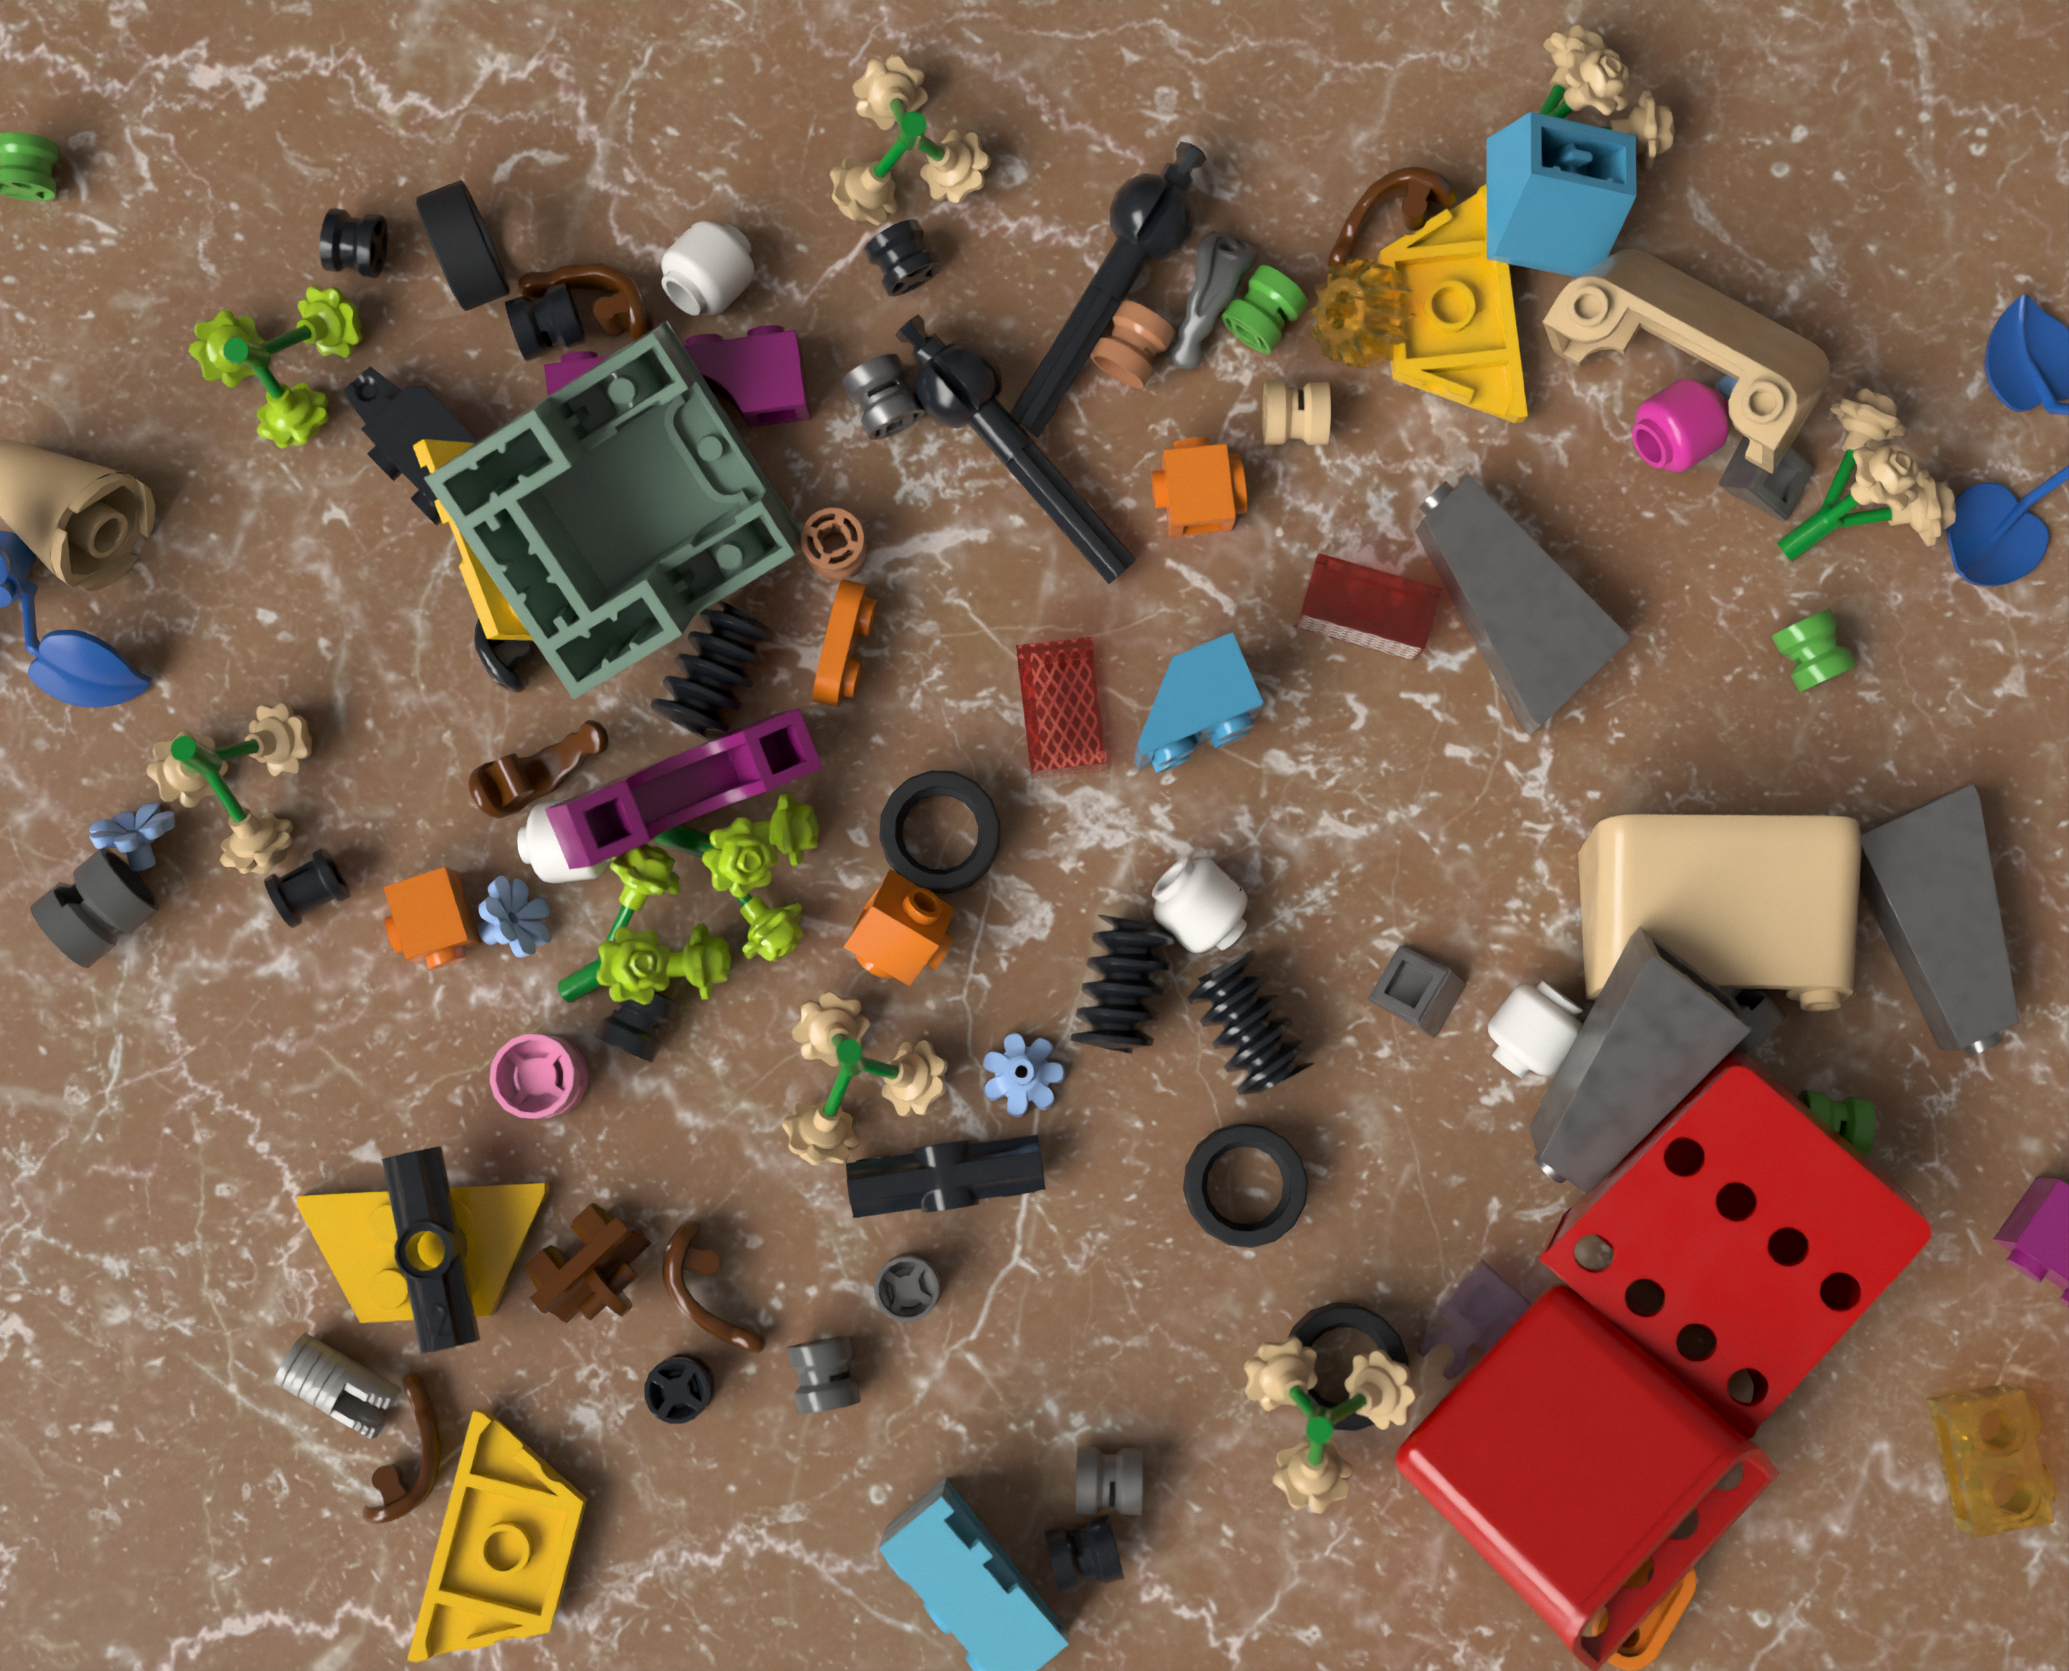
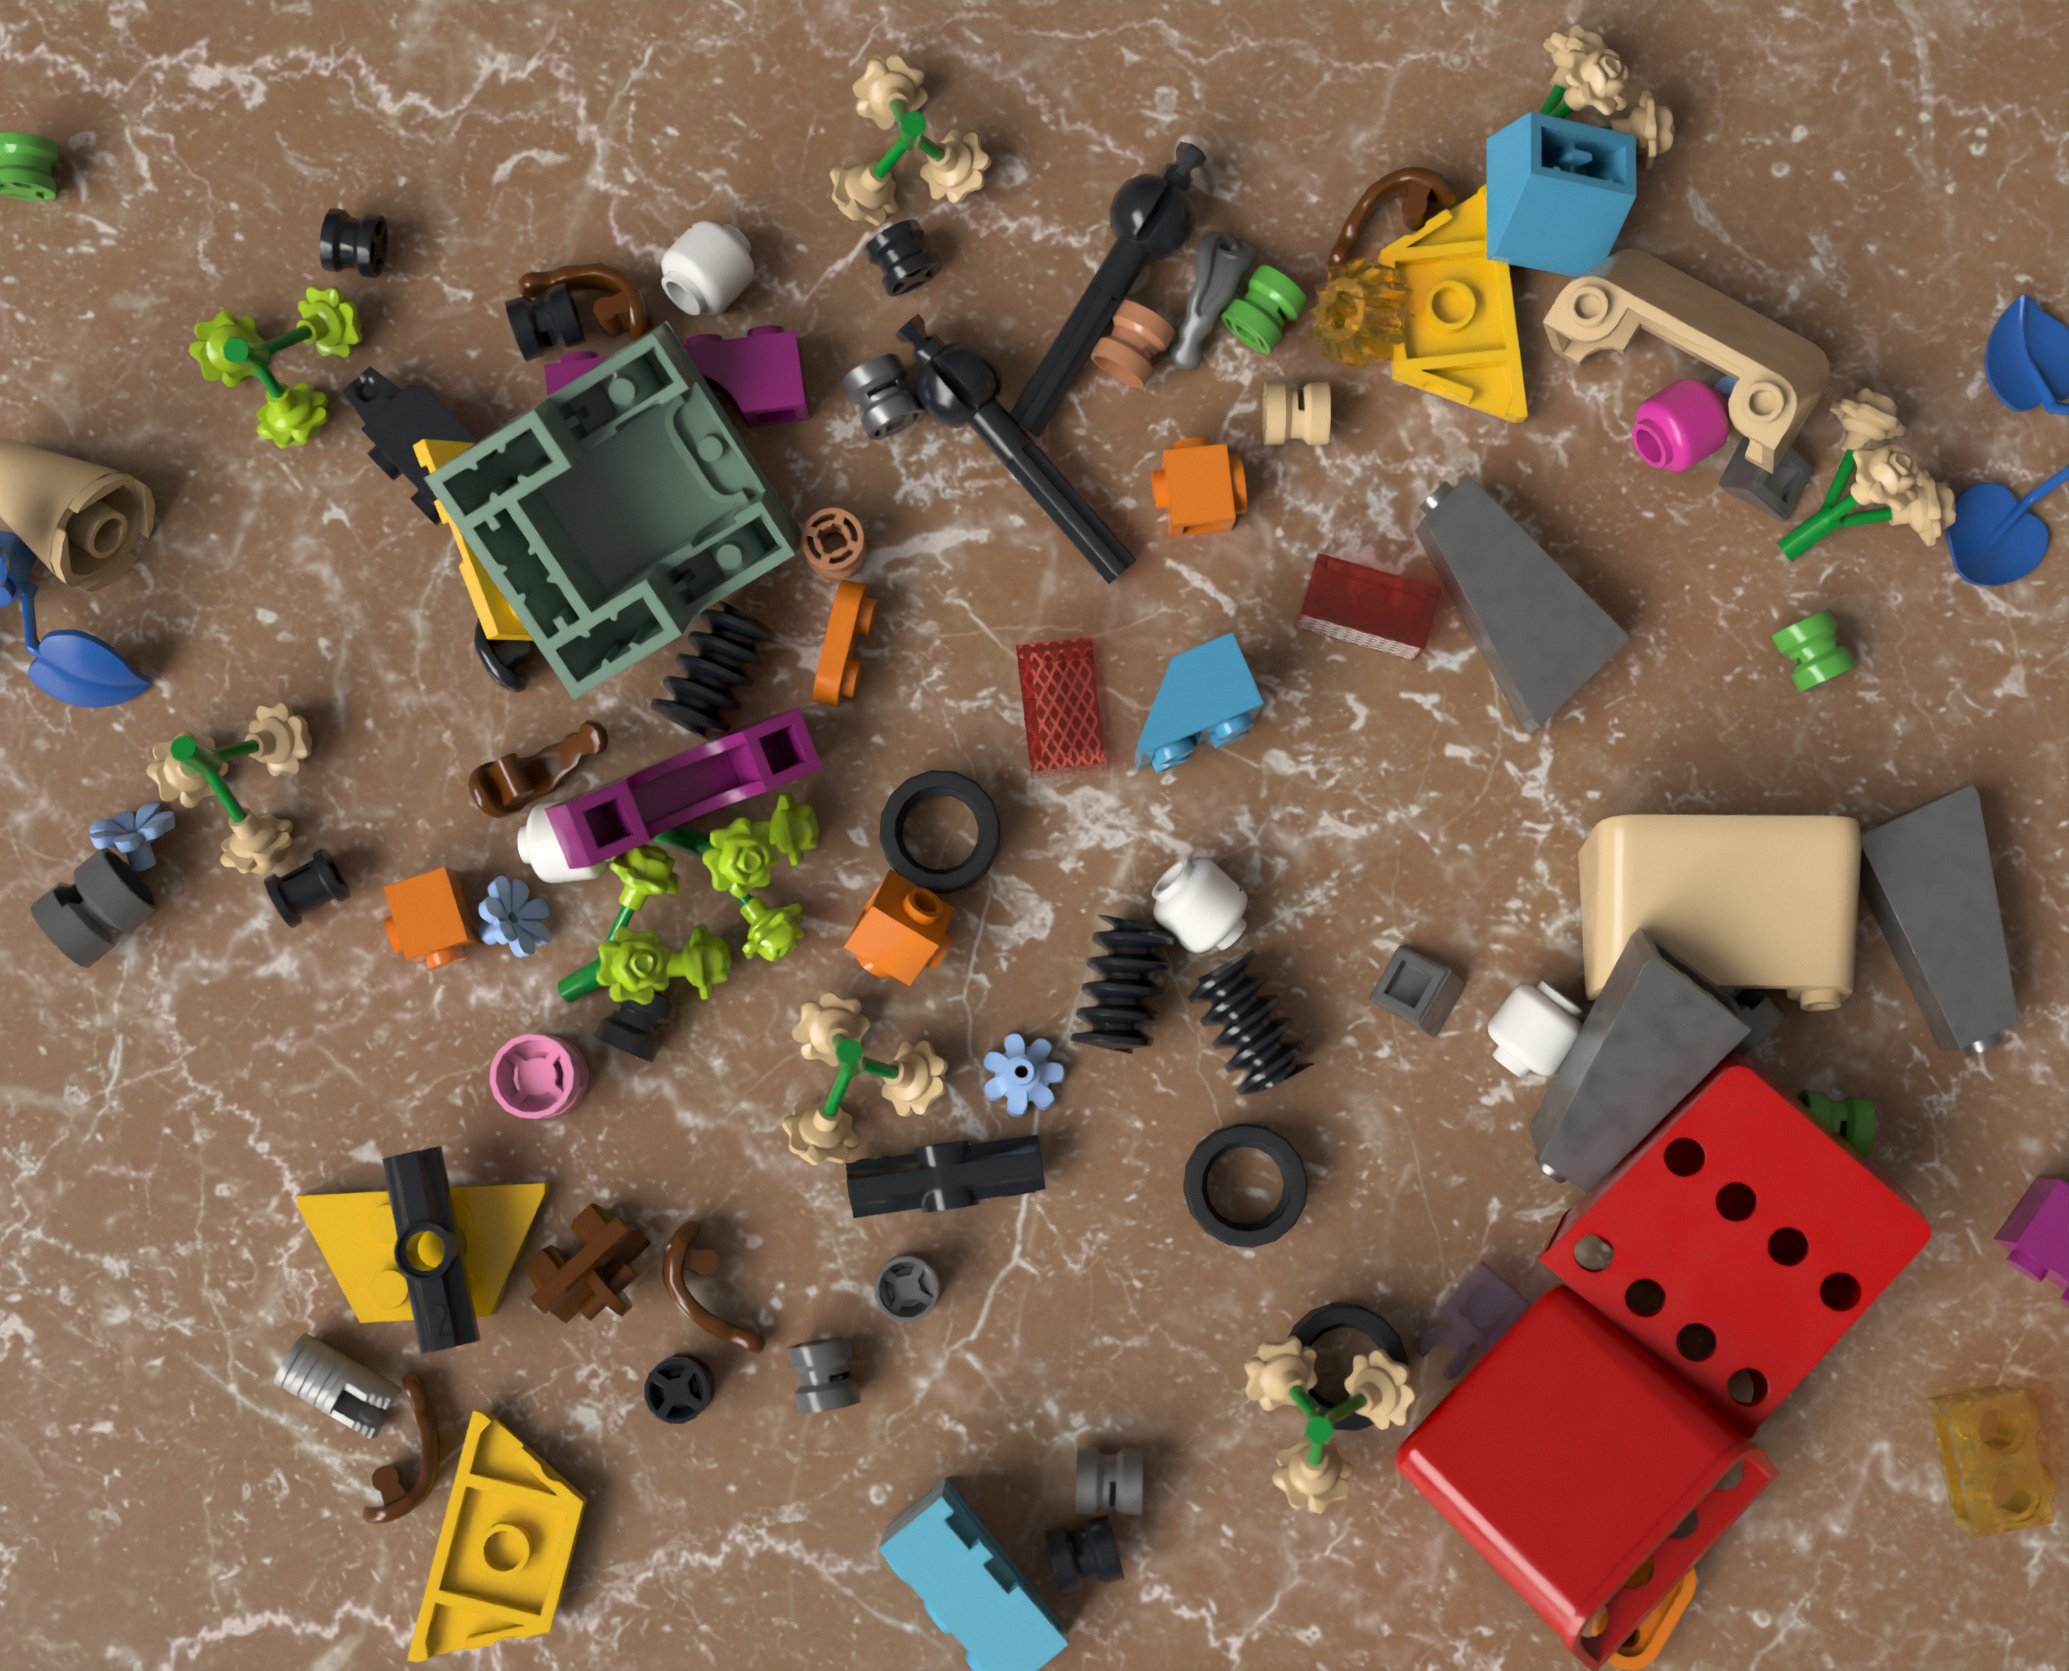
(462, 245): black tyre -> none

